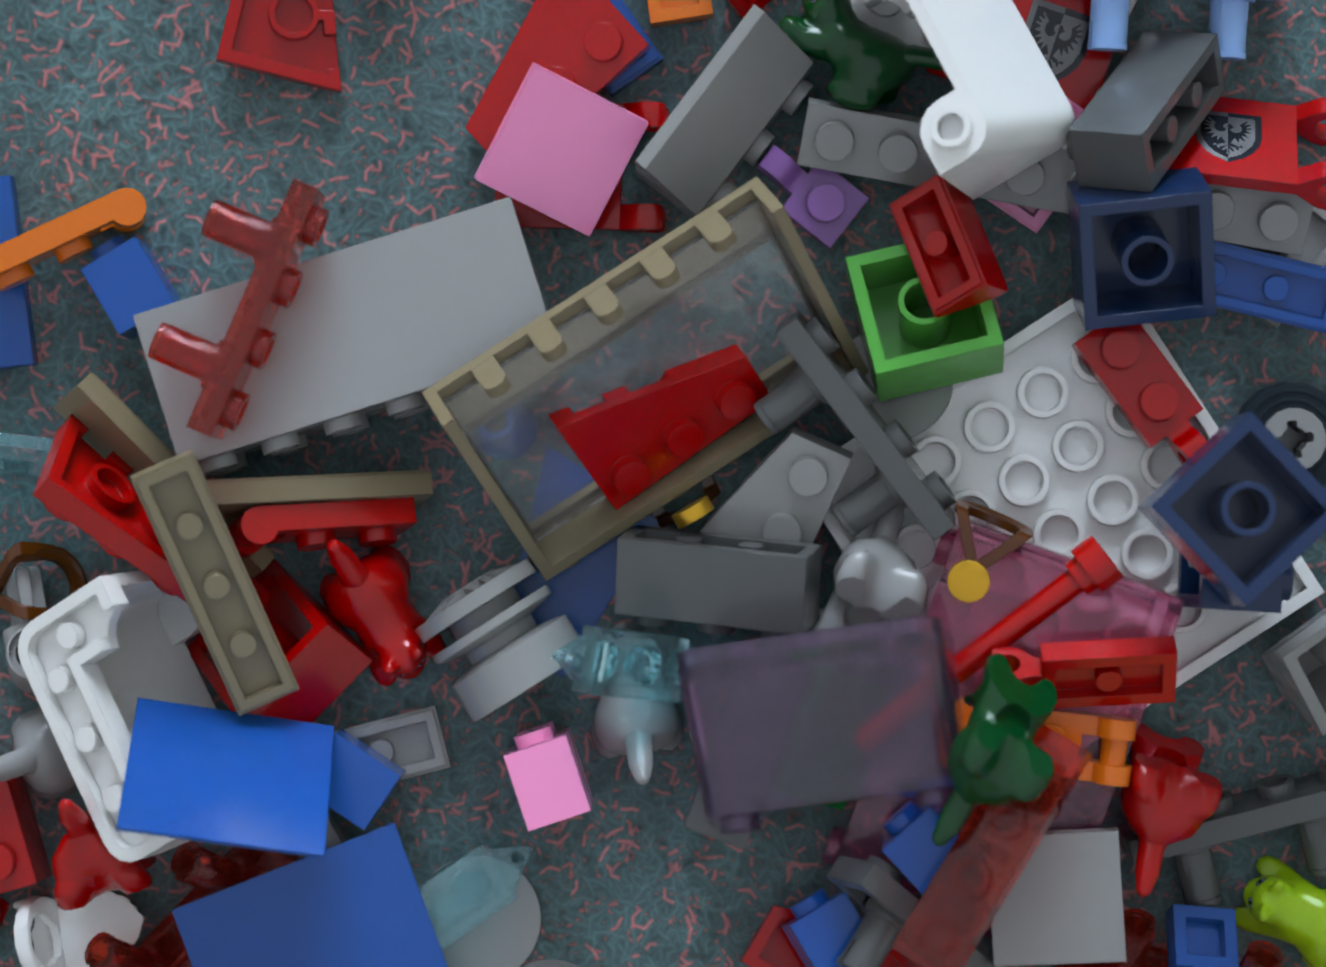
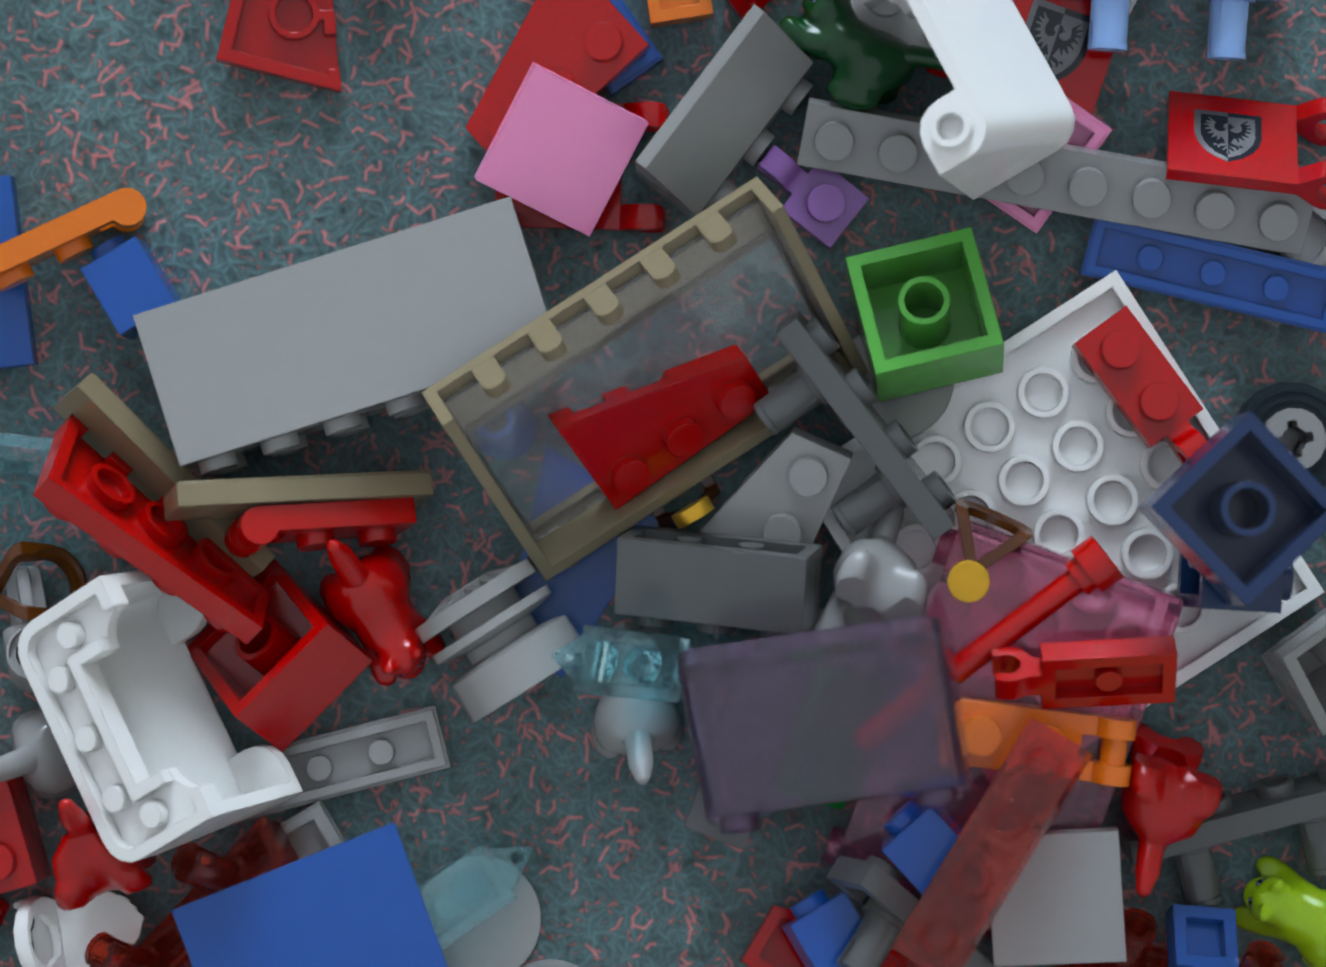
(214, 582): dark tan tile -> none
(227, 778): blue piece -> none
(274, 283): clear red plate -> none
(360, 779): blue brick -> none
(547, 775): bright pink brick -> none
(947, 247): red slope -> none
(995, 752): dark green animal -> none
(1143, 252): dark blue brick -> none
(1146, 111): dark grey brick -> none

